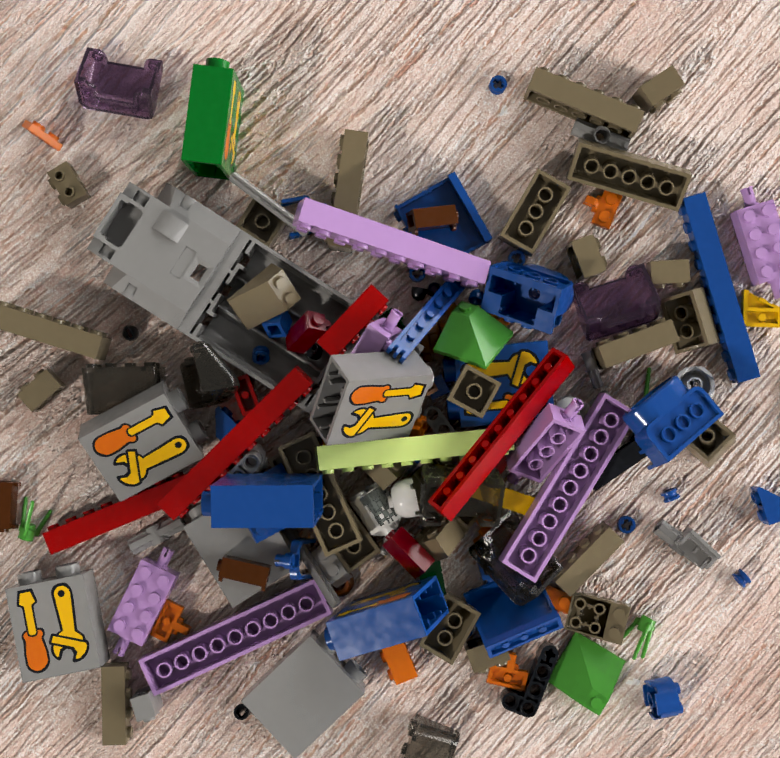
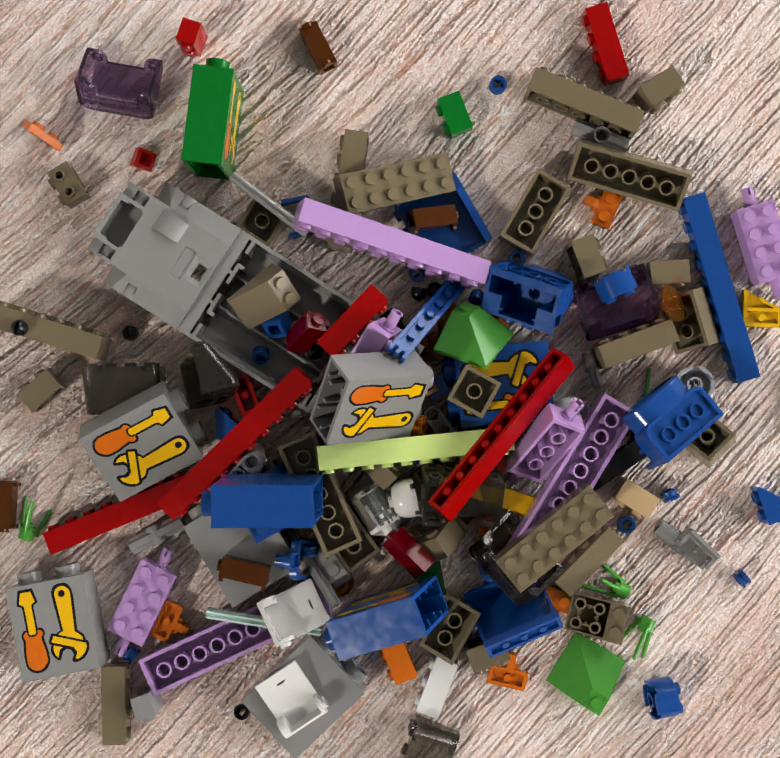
(22, 328): none -> black hinge
(131, 654): none -> blue bush
(143, 159): none -> red slope
(191, 37): none -> red brick
(244, 618): none -> light aqua axle
(293, 613): none -> white door
(293, 700): none -> white door
(308, 550): none -> blue bush
(318, 47): none -> reddish brown brick
(394, 183): none -> dark tan brick
(435, 687): none -> white brick
(453, 114): none -> green brick
(542, 680): black beam -> none
(553, 537): none -> dark tan brick
(605, 44): none -> red brick
(615, 285): none -> blue brick
(618, 588): none -> bright green plant
(635, 498): none -> tan brick
(672, 303): none -> clear orange dish

